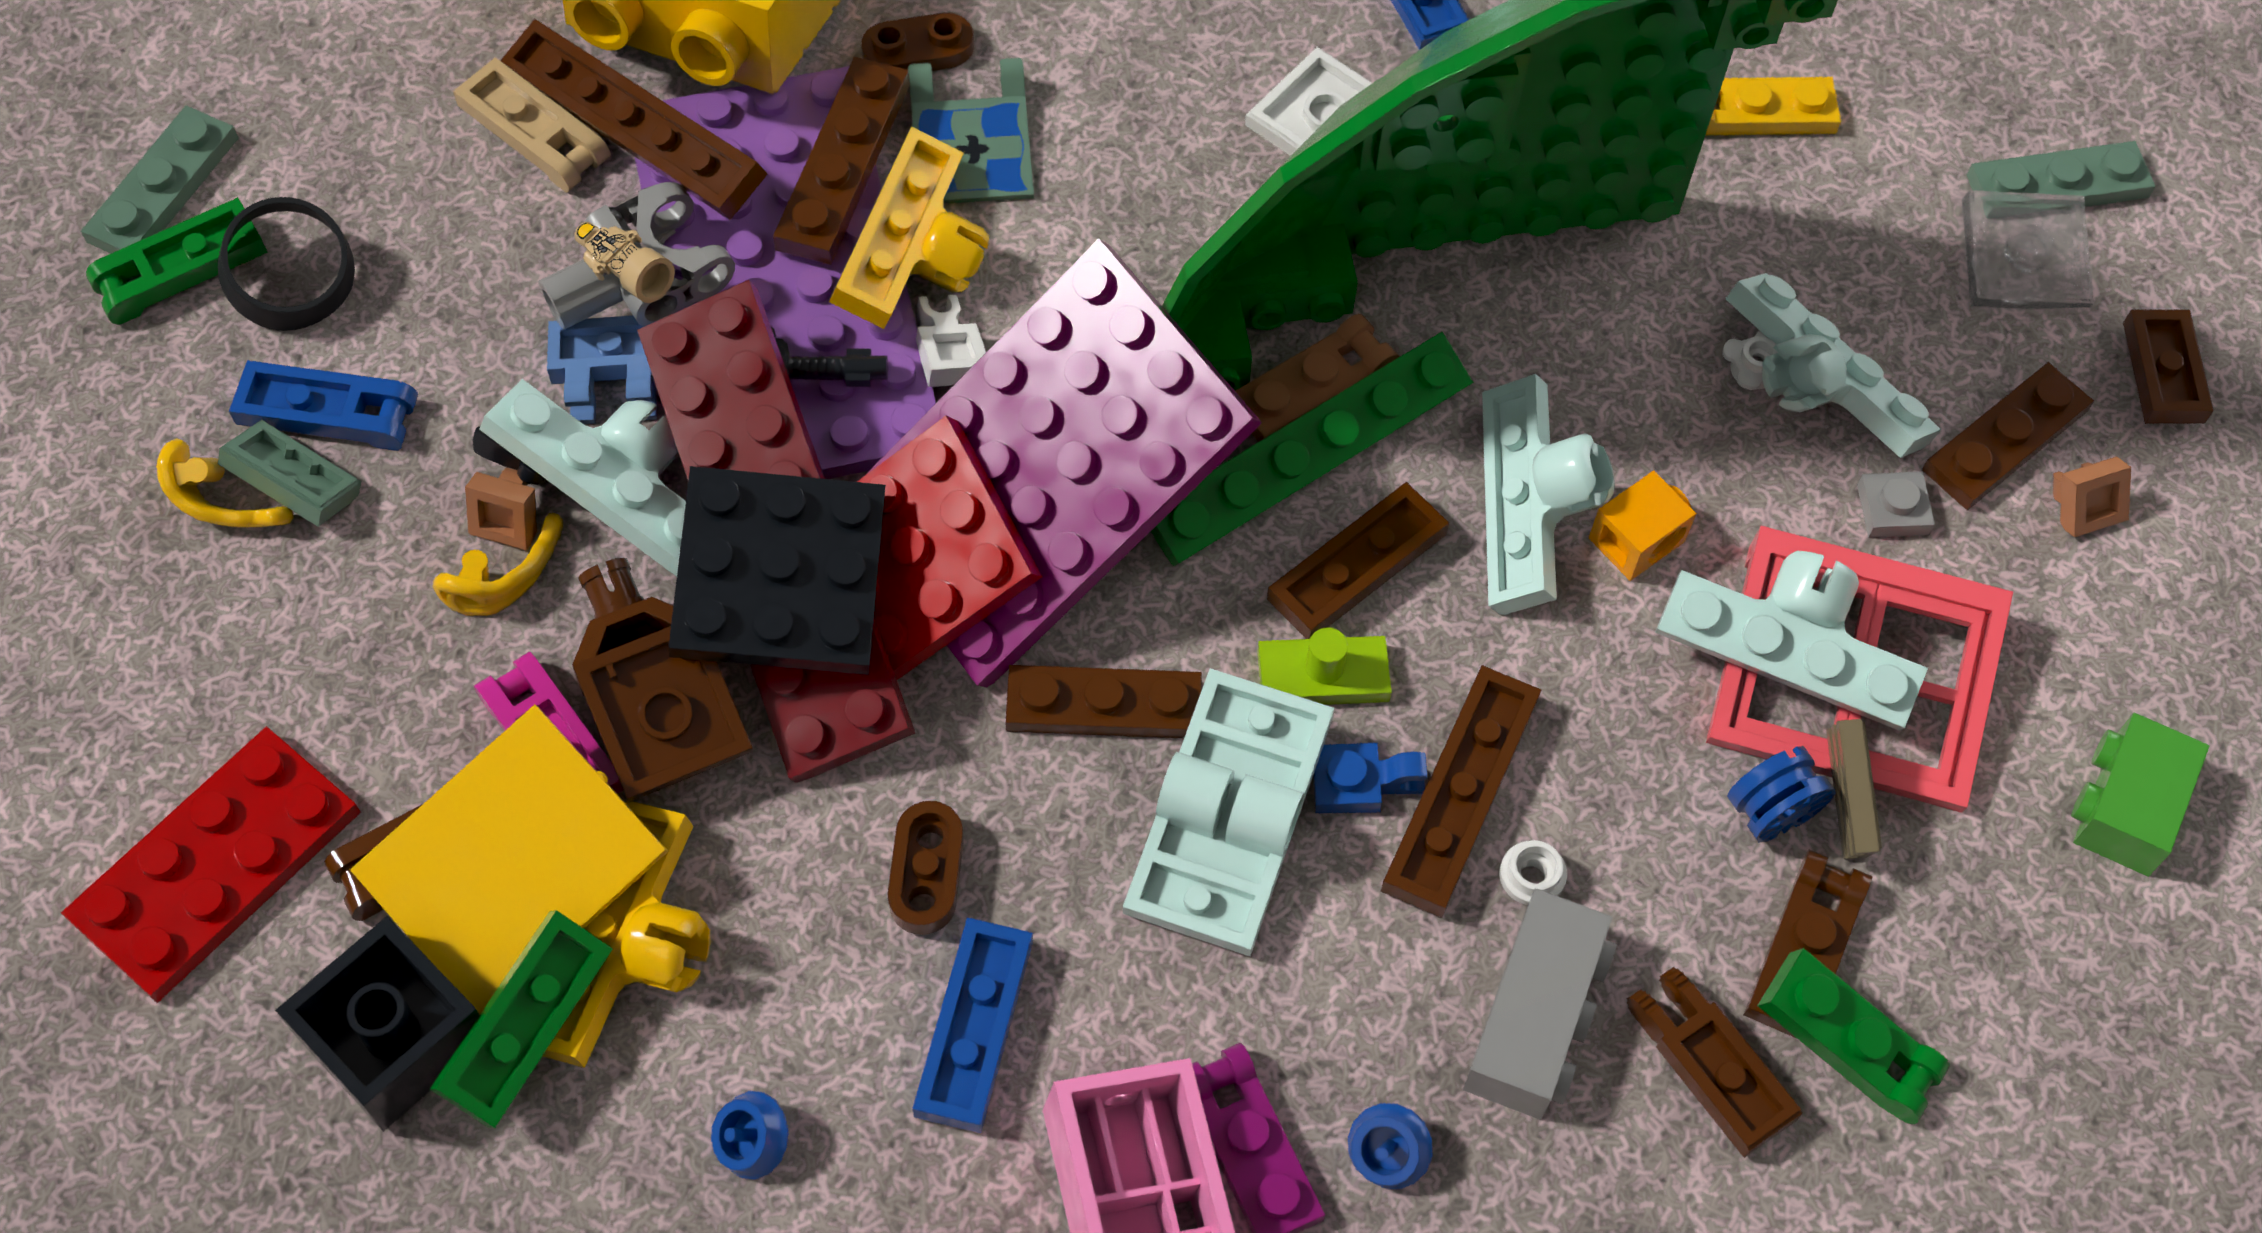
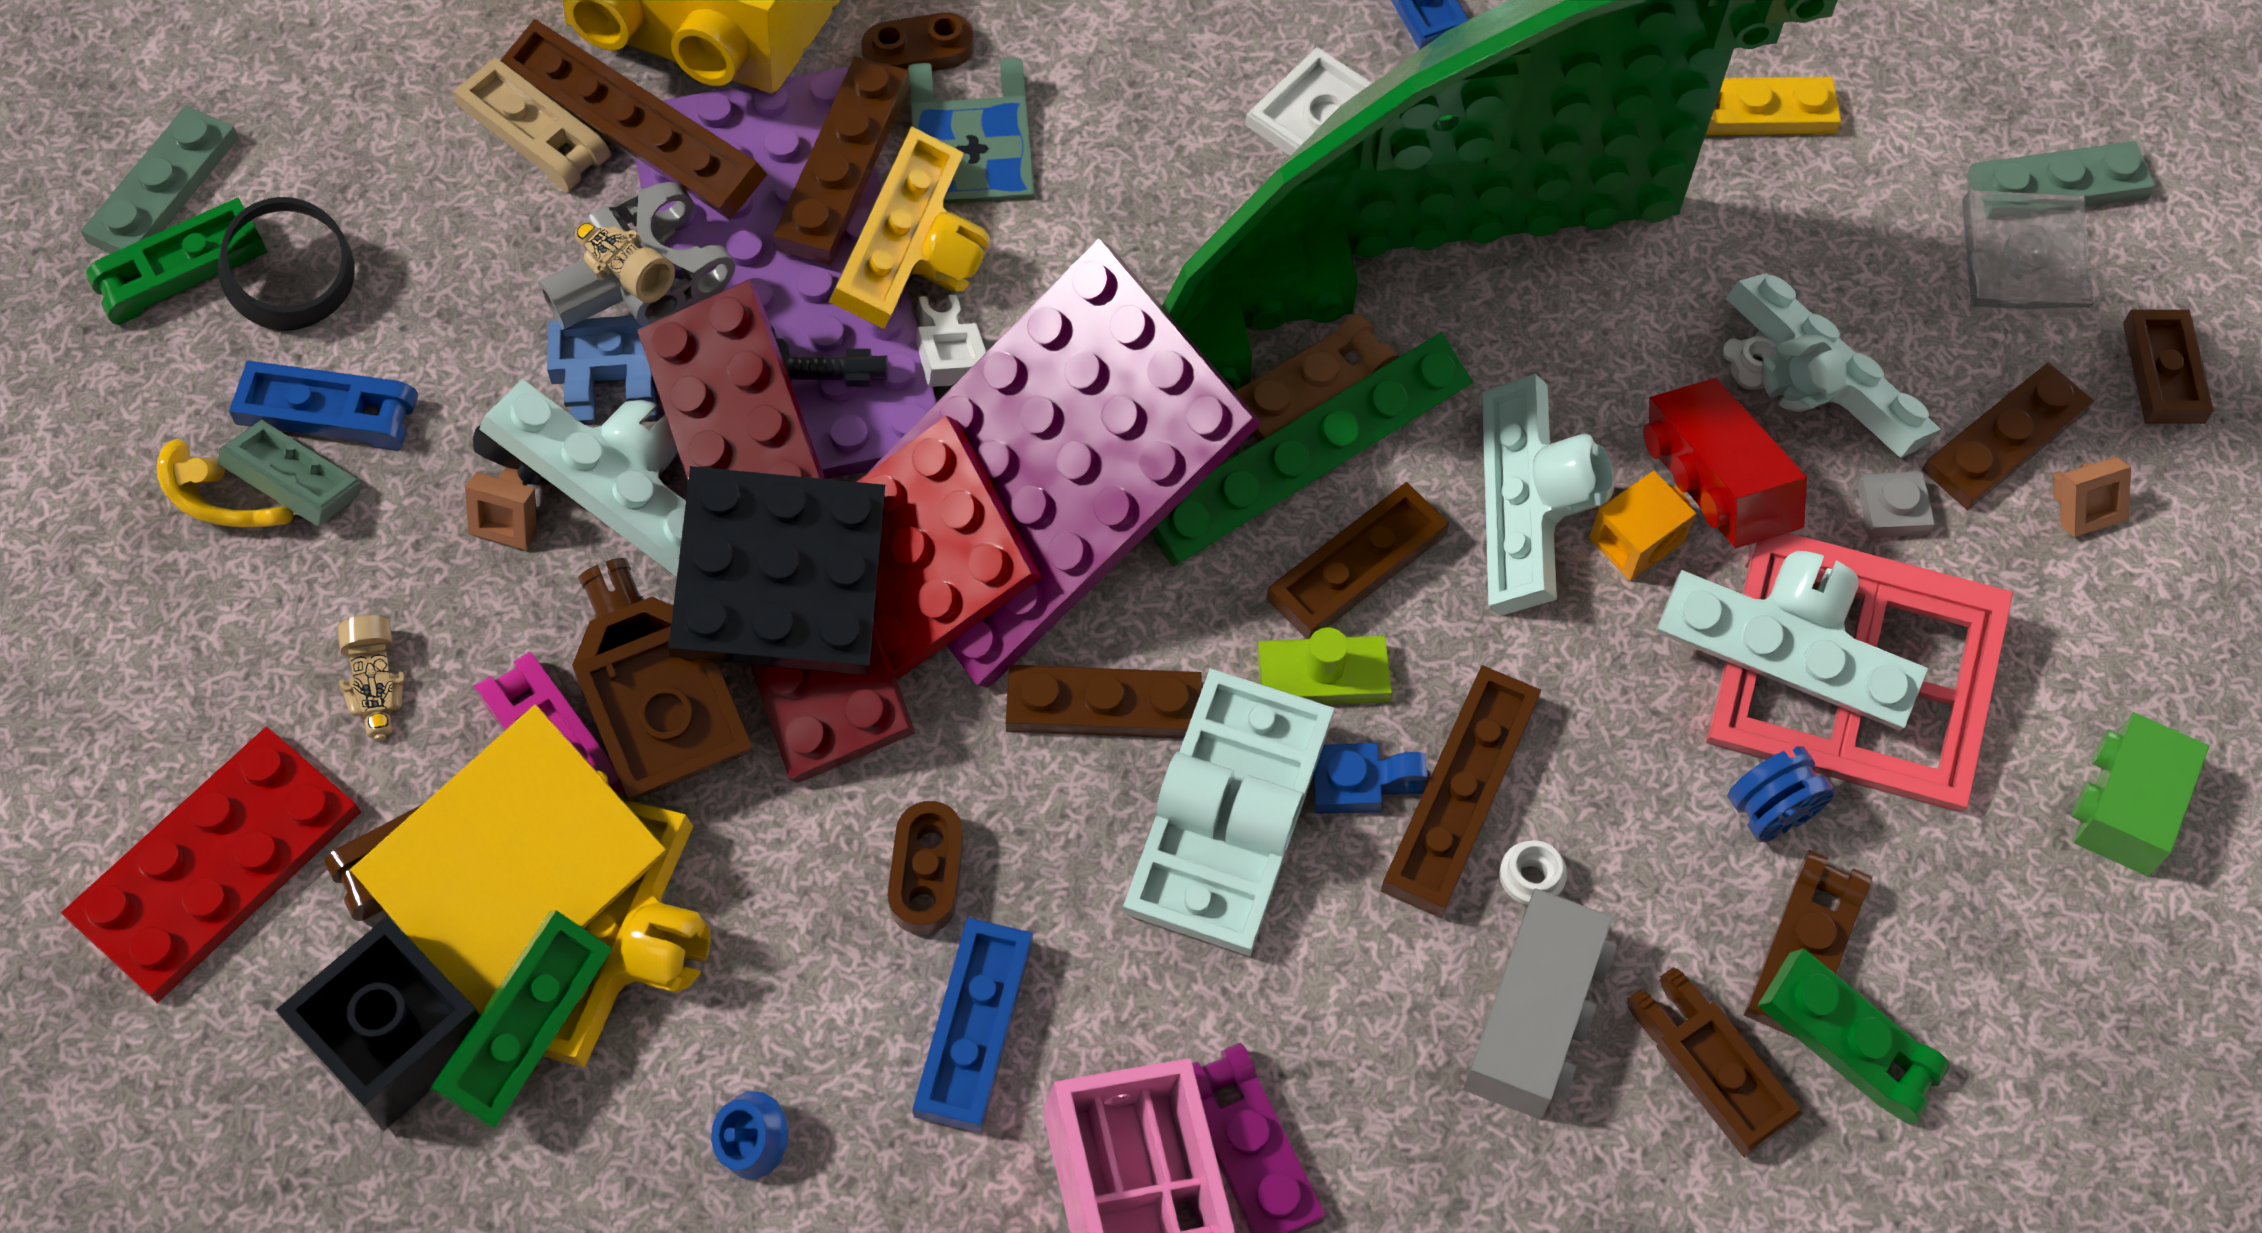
(372, 689): none -> tan piece
(473, 593): yellow piece -> none
(1390, 1145): blue hat -> none
(1726, 463): none -> red brick
(1853, 789): dark tan tile -> none

